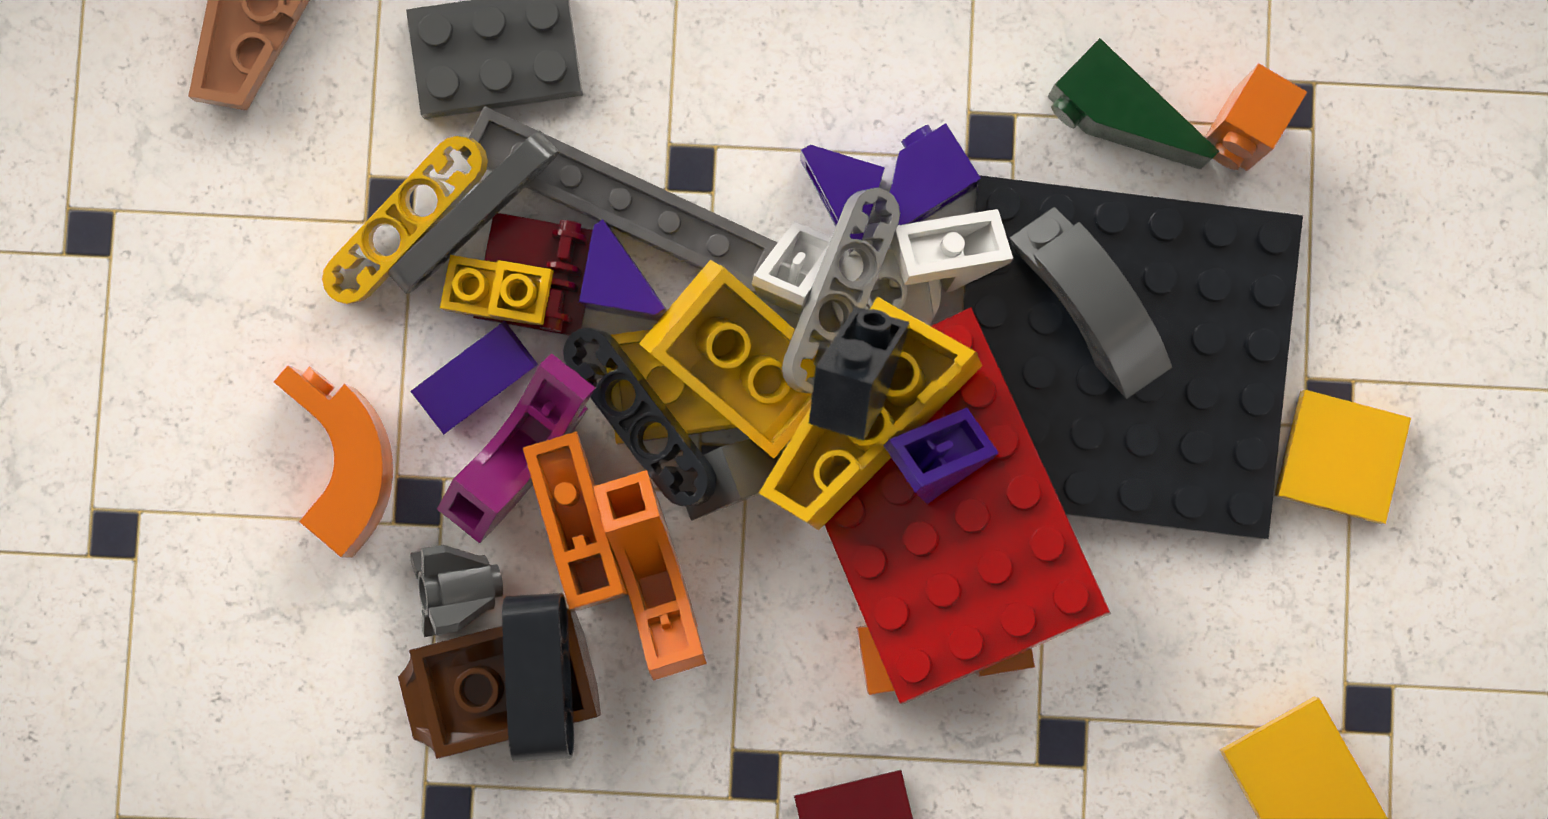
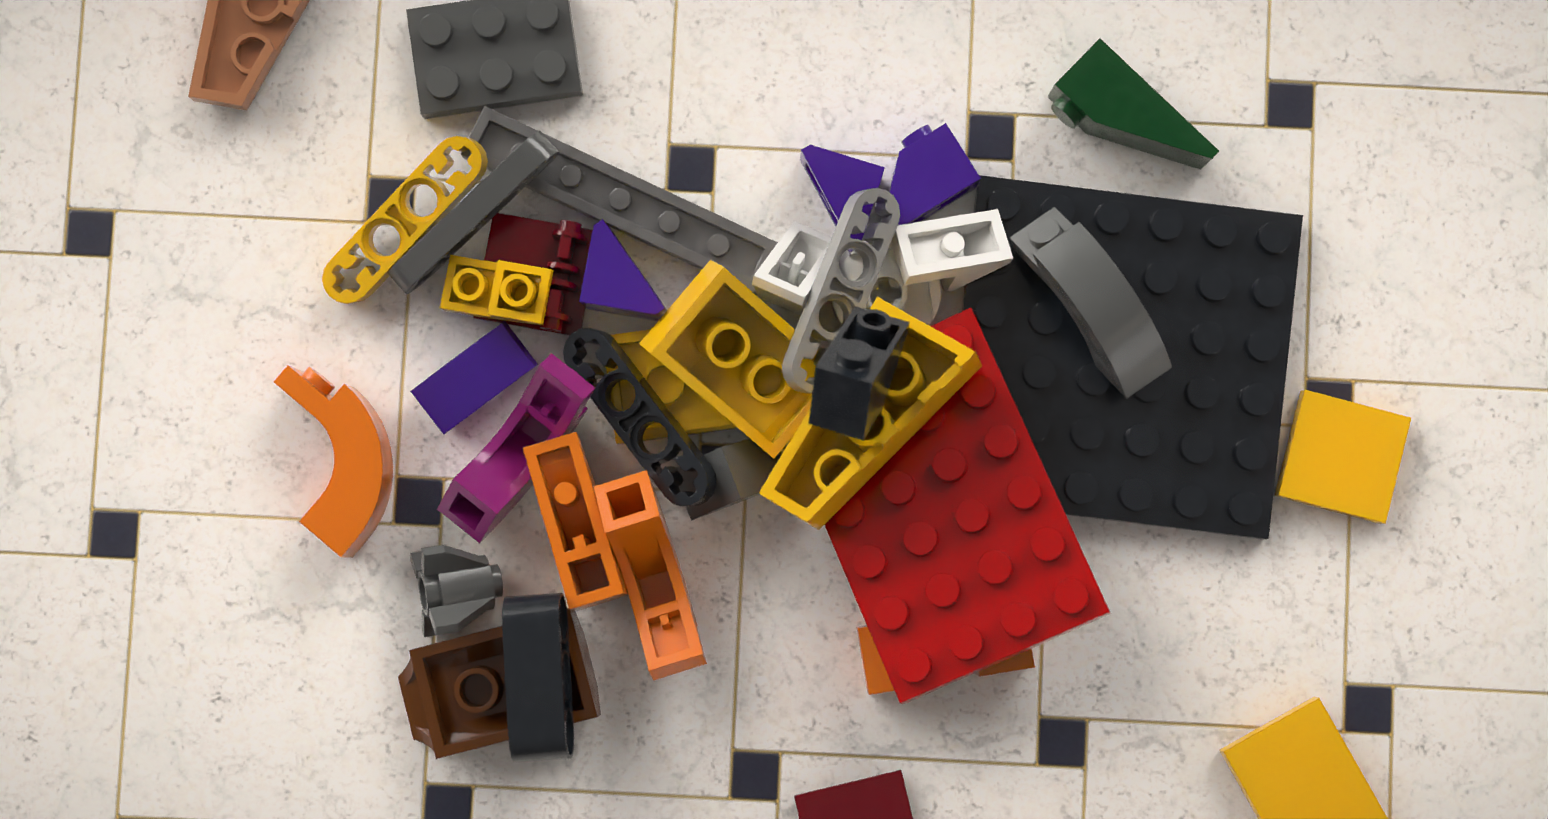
(941, 453): dark purple slope -> none
(1254, 118): orange brick -> none

